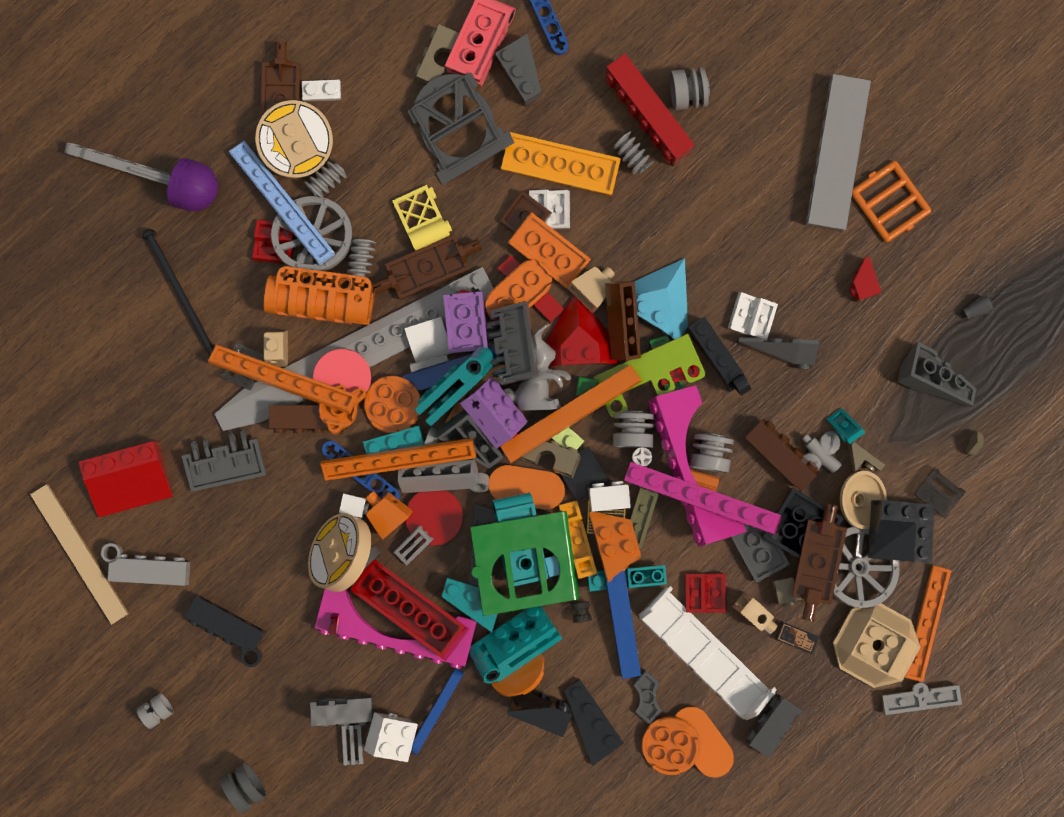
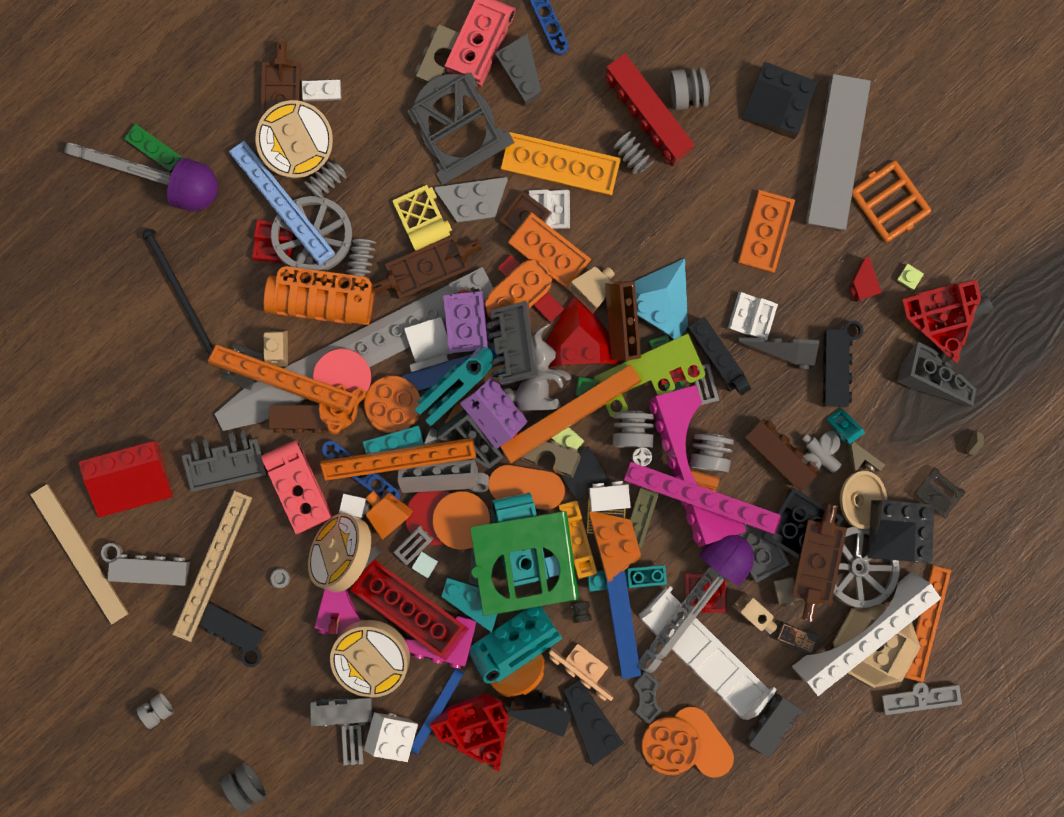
(153, 147): none -> green plate
(212, 566): none -> tan tile
(280, 578): none -> light grey tile
(289, 469): none -> coral hinge
(370, 658): none -> piece
(424, 564): none -> light aqua tile
(456, 515): none -> orange tile
(473, 199): none -> light grey wing
(475, 728): none -> red wedge
(586, 666): none -> light nougat bracket
(712, 383): none -> light grey tile
(727, 559): none -> piece
(766, 231): none -> orange tile
(779, 100): none -> black slope
(836, 365): none -> black hinge
(910, 277): none -> yellowish green plate
(910, 600): none -> white arch
(945, 314): none -> red wedge

